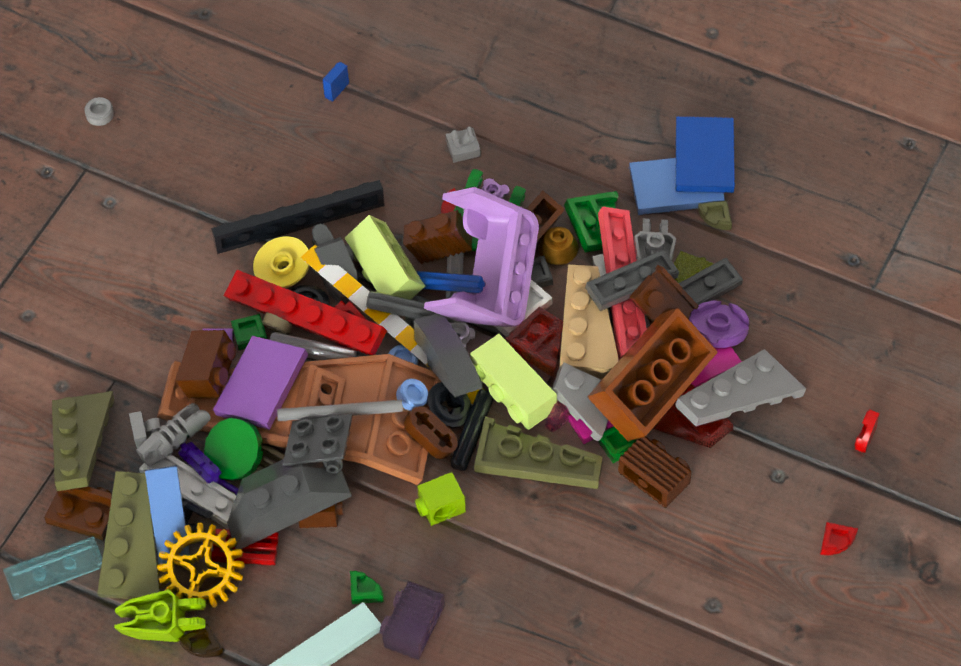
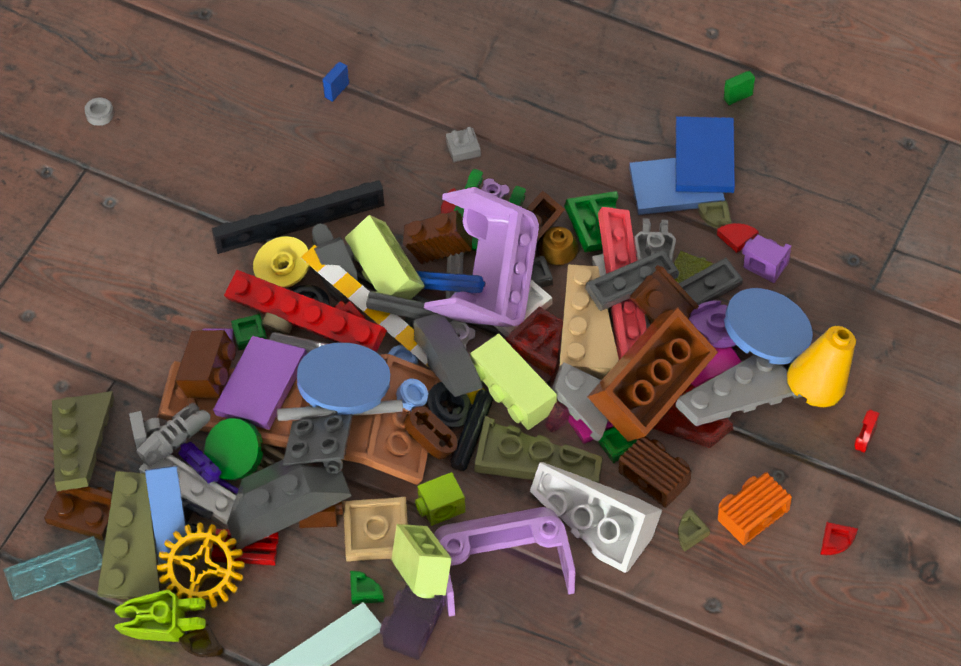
(343, 378): none -> medium blue tile
(372, 527): none -> tan tile
(421, 560): none -> yellowish green brick
(506, 531): none -> lavender windscreen
(604, 518): none -> white wedge
(691, 530): none -> olive tile
(736, 235): none -> red tile
(739, 87): none -> green tile
(754, 507): none -> orange brick
(766, 257): none -> medium lavender brick
(768, 325): none -> medium blue tile
(823, 368): none -> yellow cone

